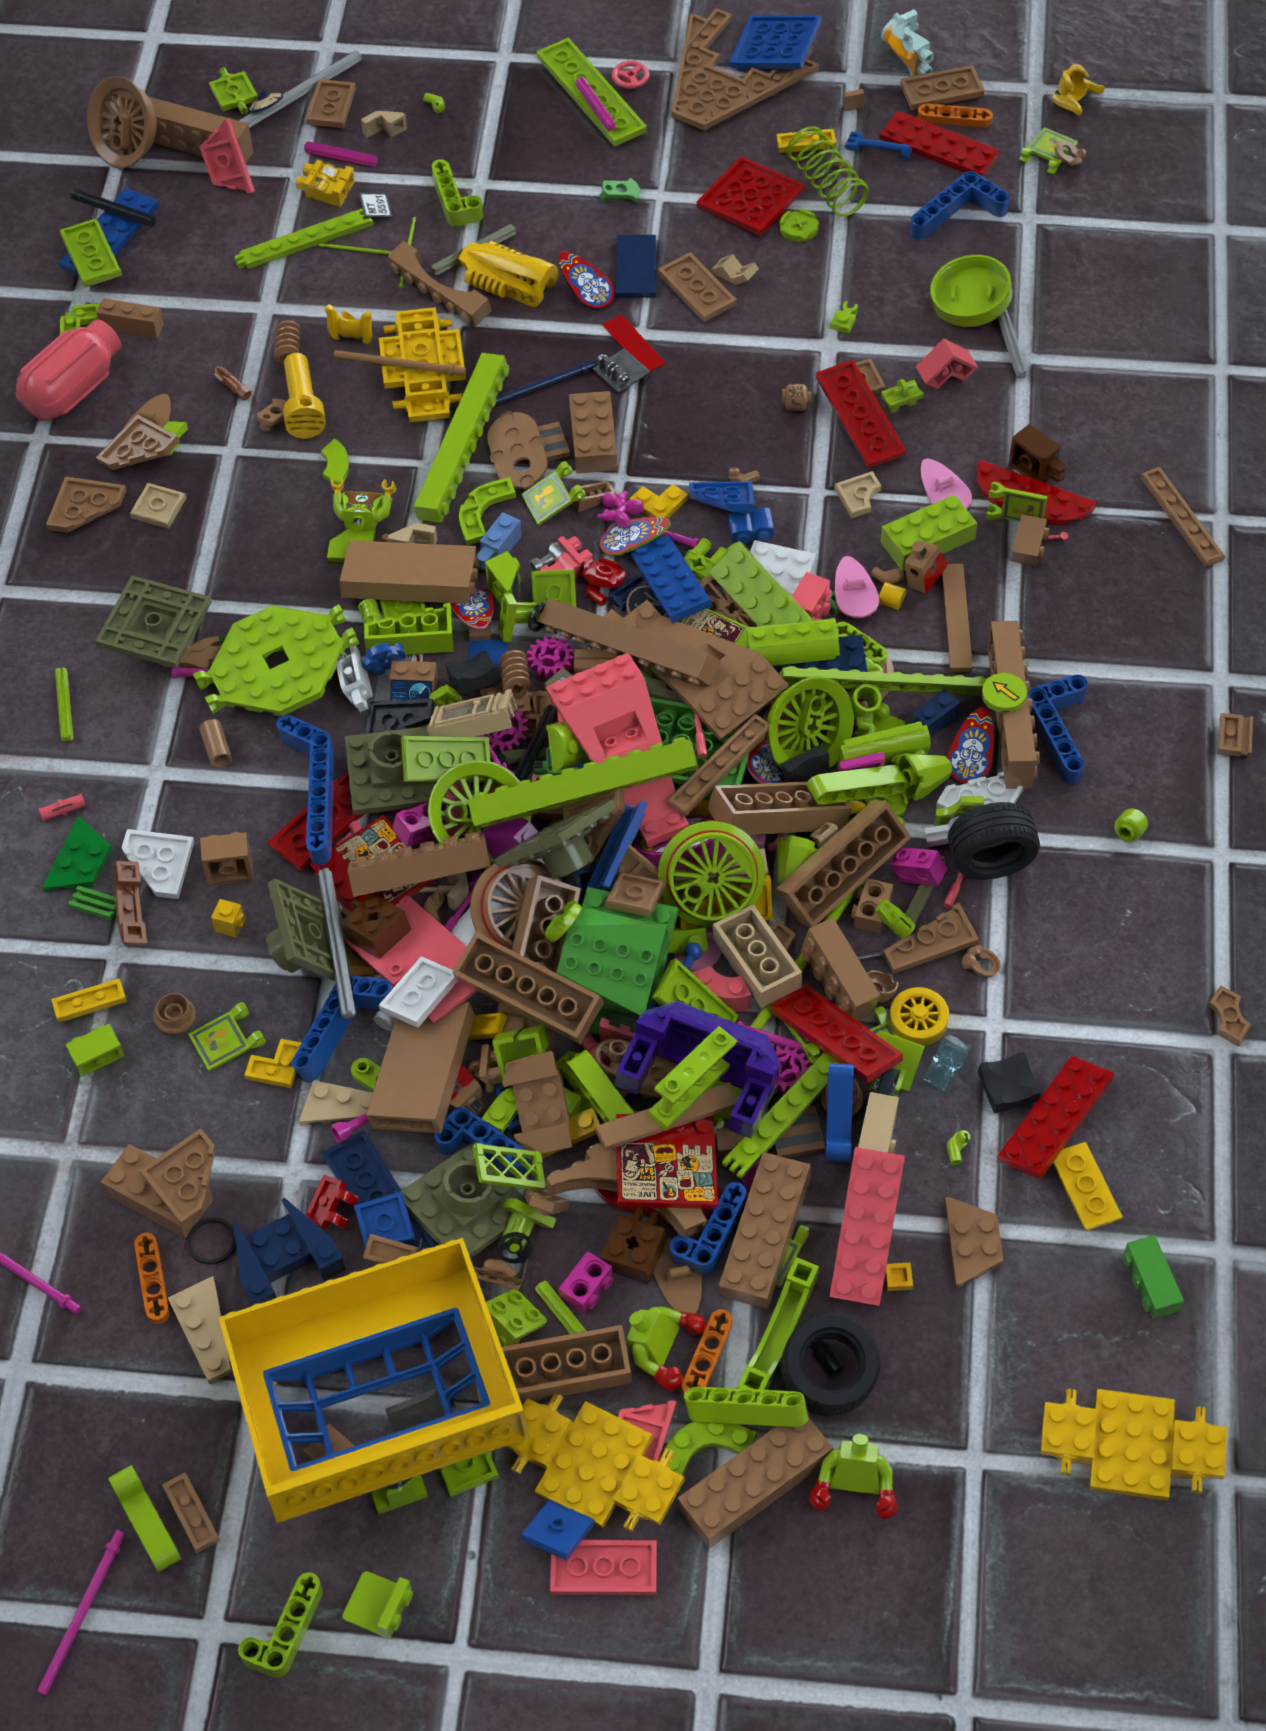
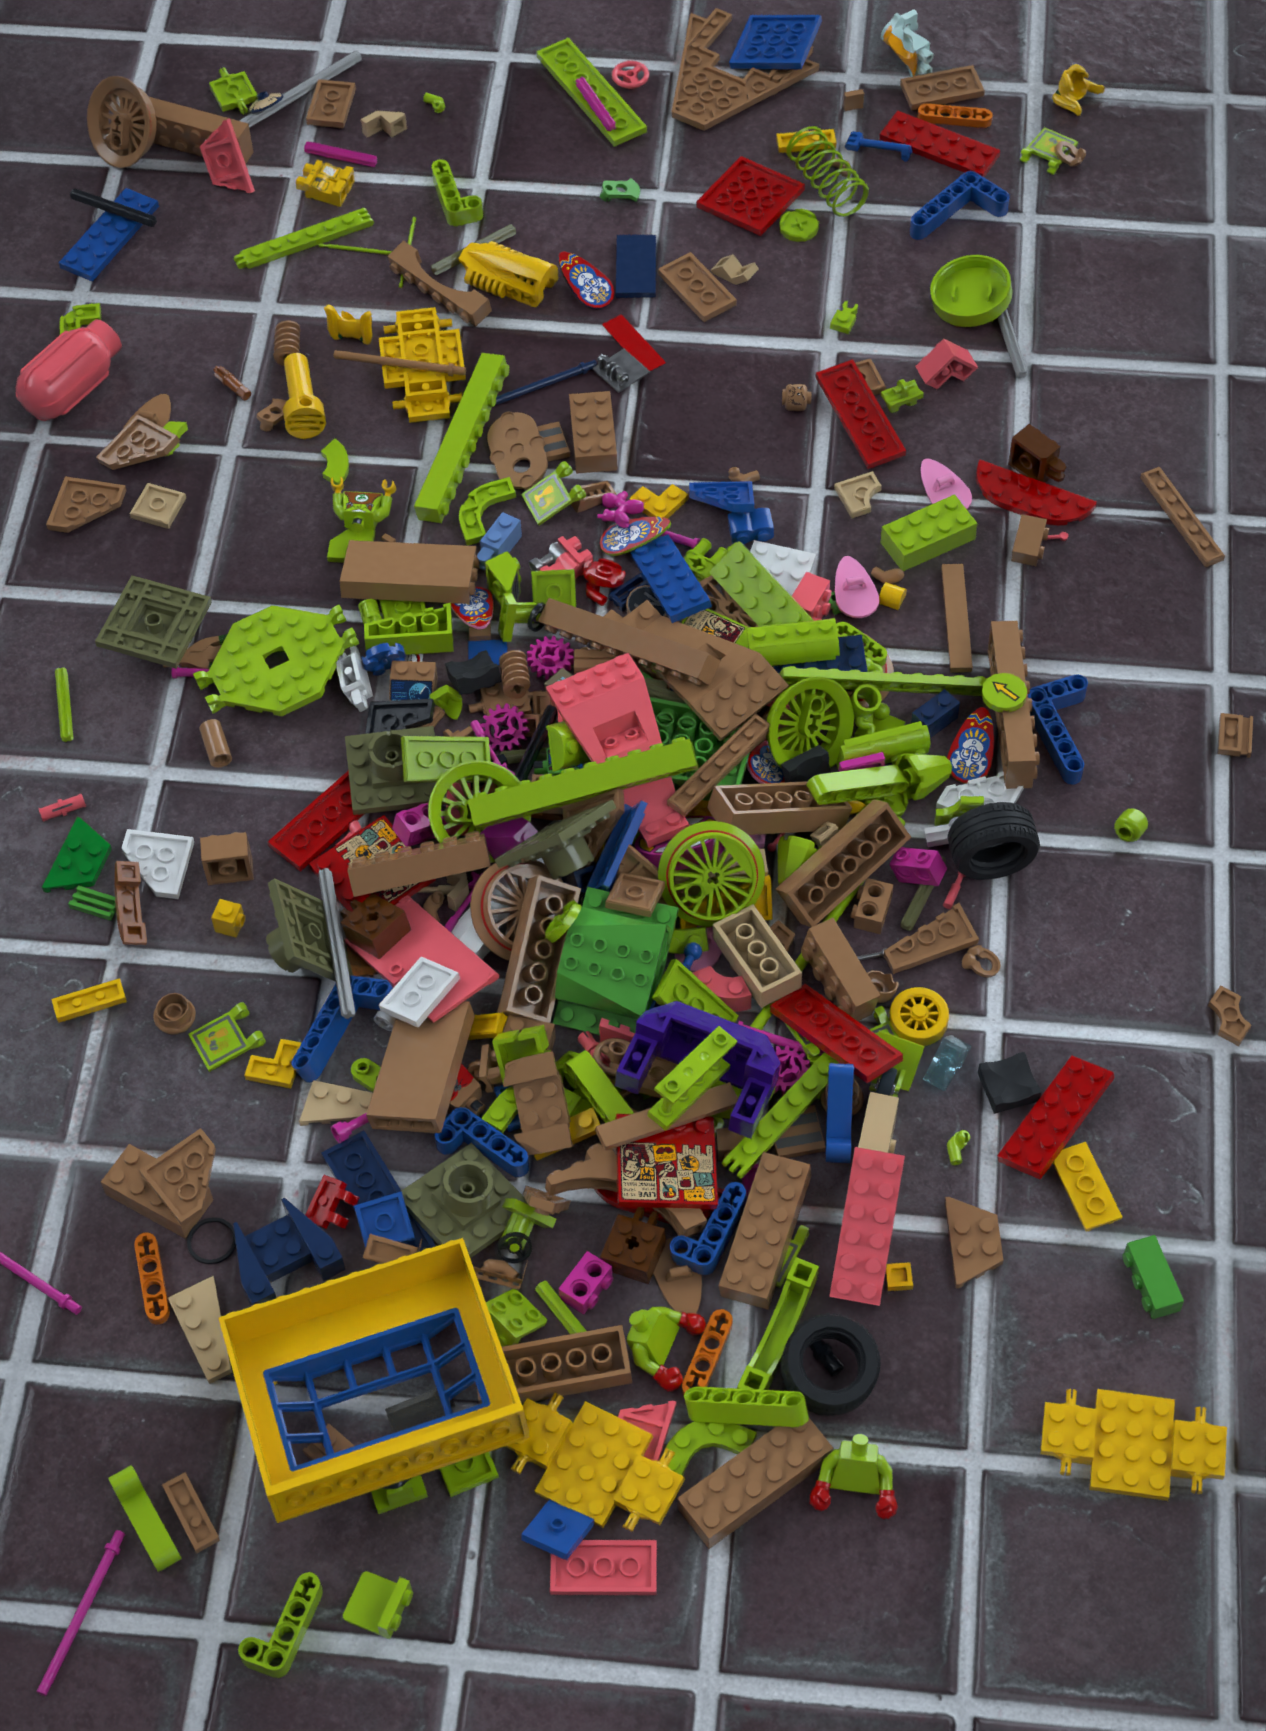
(90, 253): lime tile -> none
(95, 1050): lime brick -> none
(131, 317): medium nougat brick -> none
(321, 782): blue beam -> none
(375, 204): sticker -> none
(415, 534): tan slope -> none
(473, 716): tan door -> none
(500, 1179): lime window -> none
(528, 988): medium nougat brick -> none
(700, 739): coral piece -> none
(895, 919): lime hinge -> none
(924, 566): medium nougat torso -> none
(1015, 504): lime flag -> none

